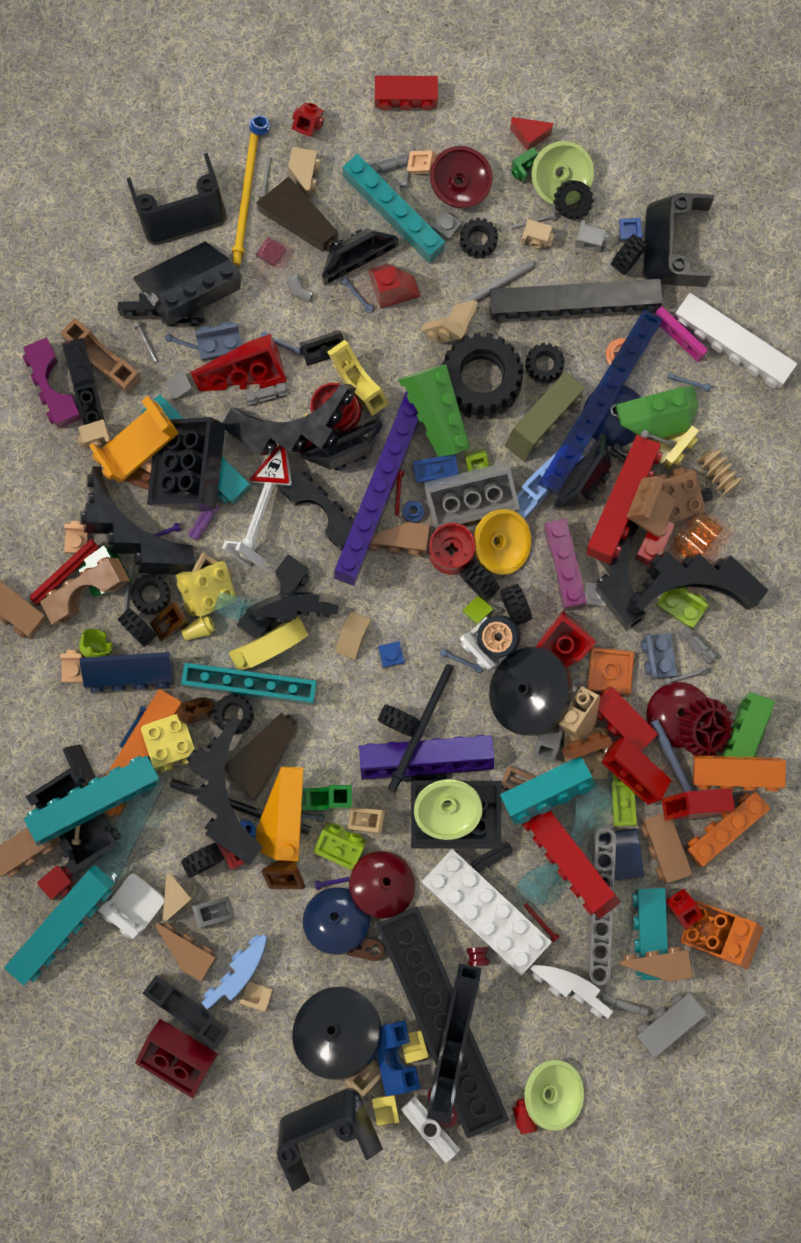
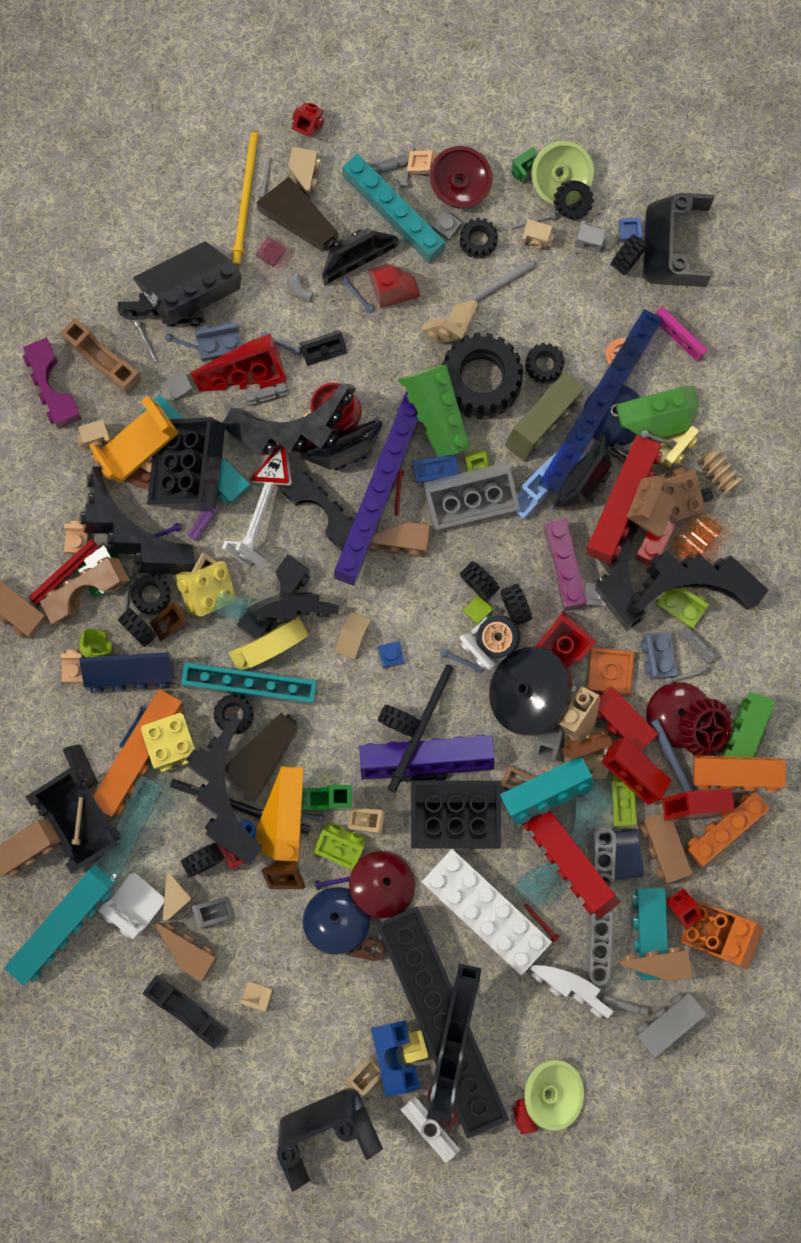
(57, 882): red brick -> none
(83, 381): black slope -> none
(91, 800): teal brick -> none
(176, 1058): dark red slope -> none
(184, 215): black windscreen -> none
(196, 710): reddish brown beam -> none
(199, 628): light yellow cone -> none
(244, 965): light blue slope -> none
(259, 120): blue plate -> none
(351, 372): light yellow arch -> none
(352, 1044): black dish -> none
(385, 1110): light yellow panel -> none
(406, 92): red brick -> none
(413, 517): blue plate -> none
(449, 536): red wheel -> none
(449, 819): yellowish green dish -> none
(478, 956): dark red wheel -> none
(491, 857): black axle -> none
(511, 544): yellow dish -> none
(530, 131): red slope -> none
(575, 300): black brick -> none
(706, 387): sand blue hinge -> none
(734, 341): white brick -> none

